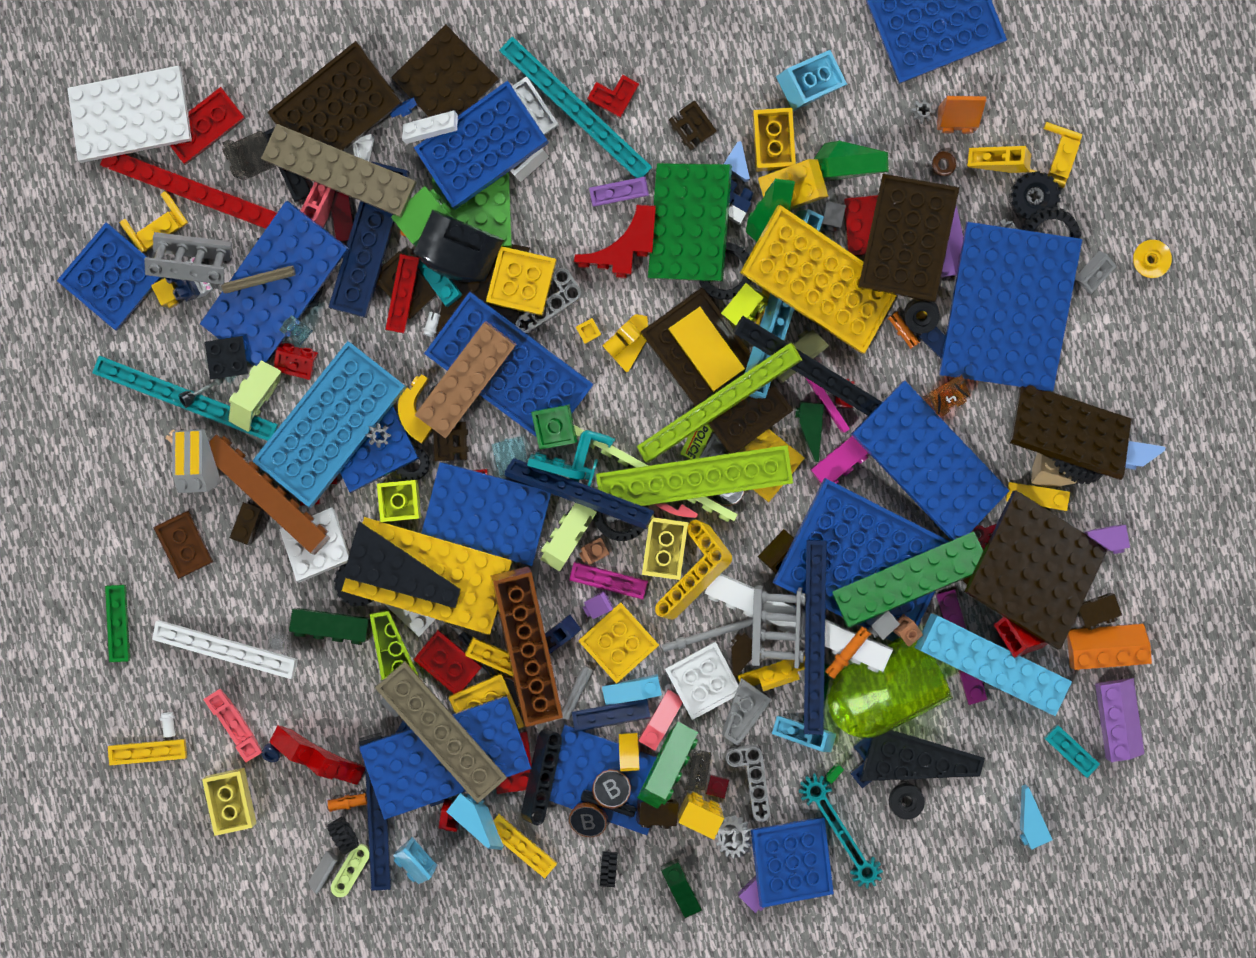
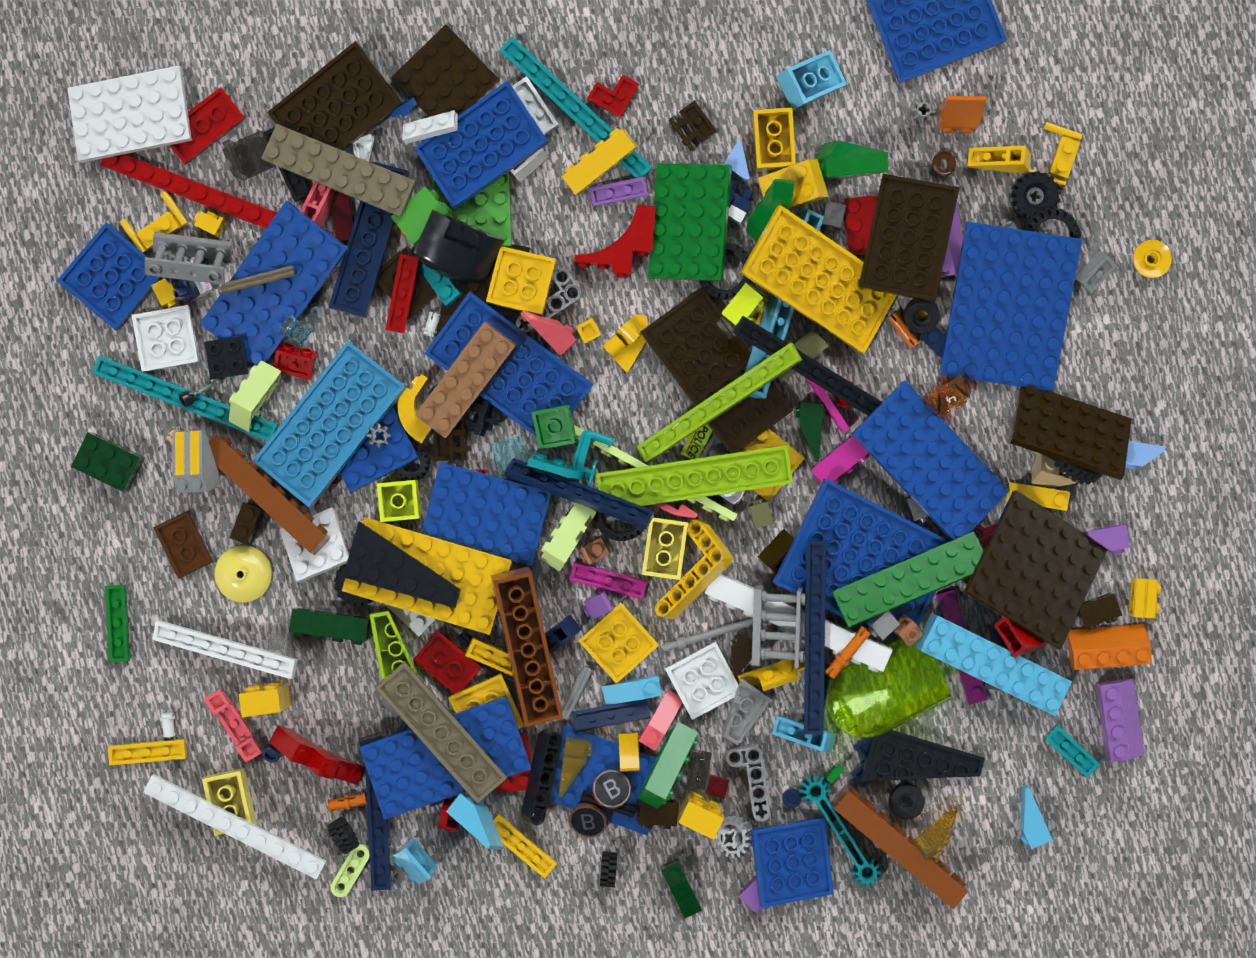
(107, 462): none -> dark green brick
(165, 338): none -> white plate
(209, 222): none -> yellow brick
(234, 826): none -> white plate
(256, 572): none -> light yellow dish
(264, 699): none -> yellow brick
(323, 871): light grey slope -> none
(485, 420): none -> black hips
(552, 331): none -> coral slope
(574, 759): none -> clear yellow slope
(600, 161): none -> yellow brick
(706, 349): yellow tile -> none
(760, 513): none -> olive brick
(791, 798): none -> dark blue tile
(895, 843): none -> dark orange brick
(916, 512): none -> flat silver brick
(936, 836): none -> clear yellow slope
(1144, 598): none -> yellow brick

